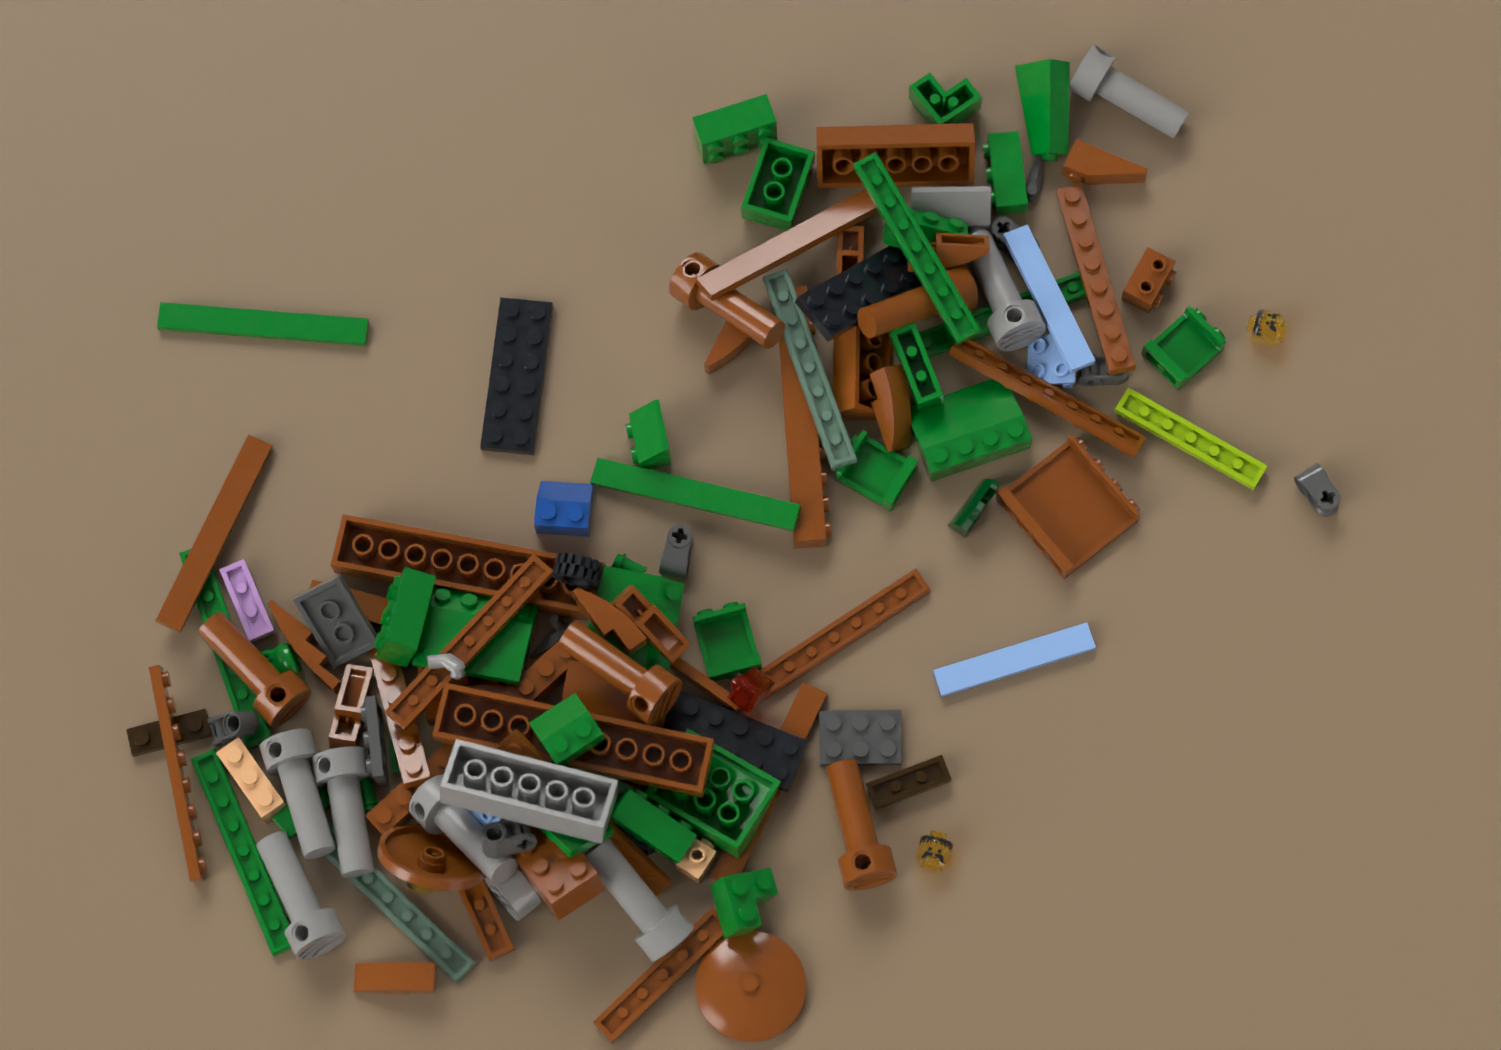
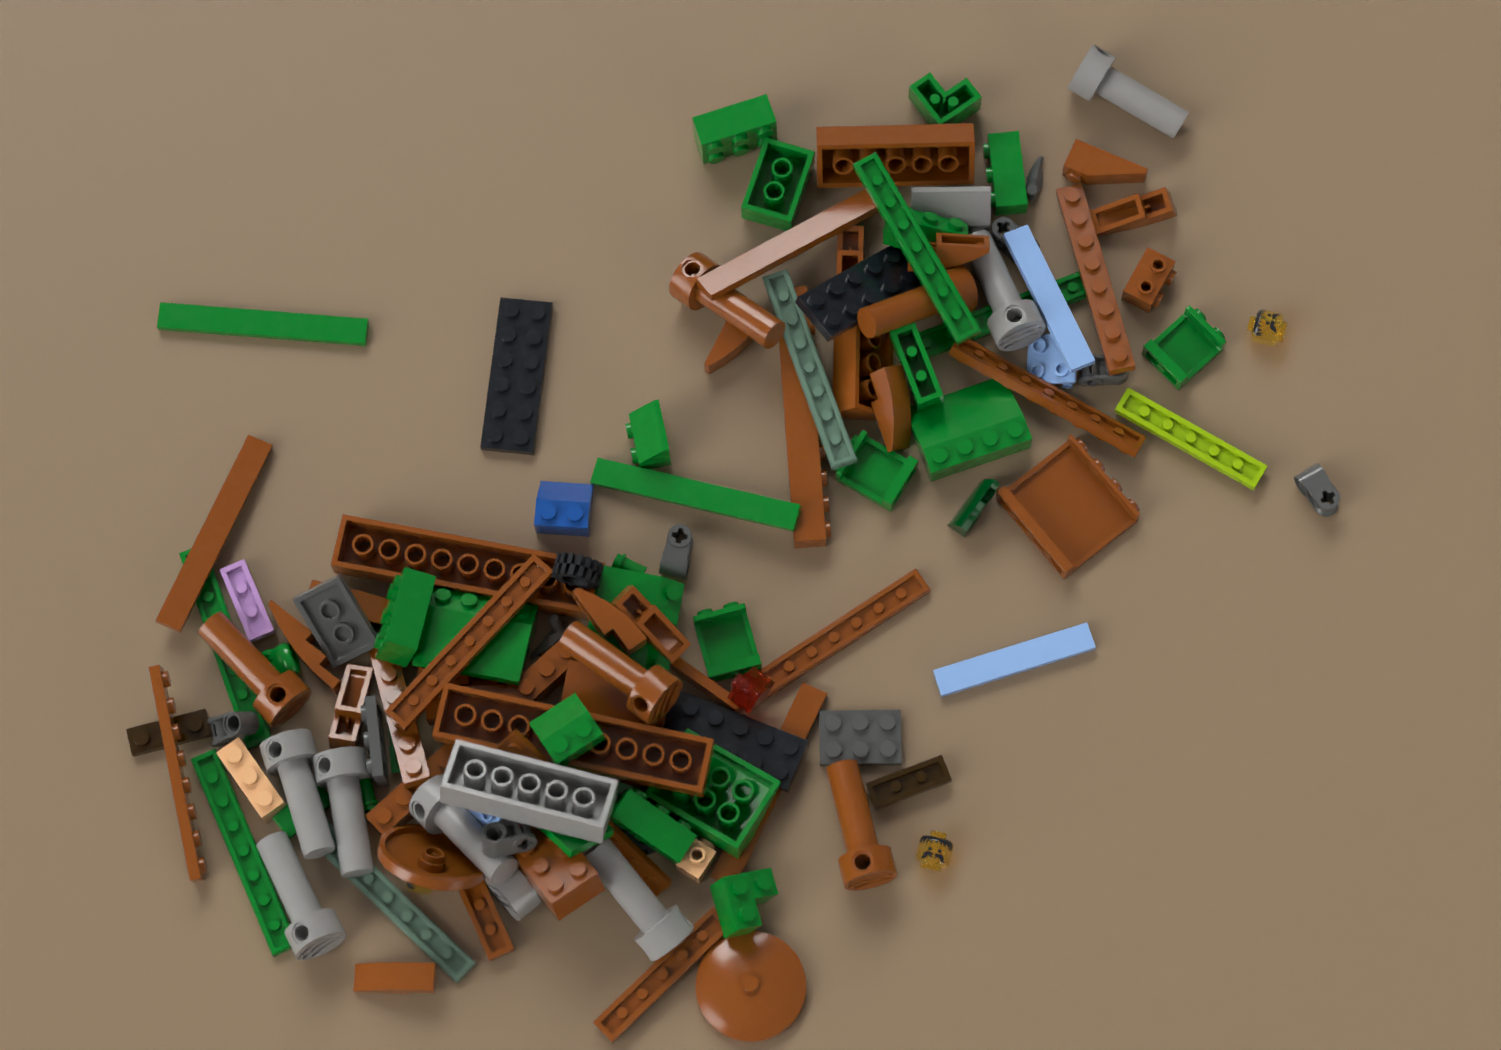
(449, 662): light grey arm -> none
(1046, 106): green slope -> none
(1133, 212): none -> dark orange slope

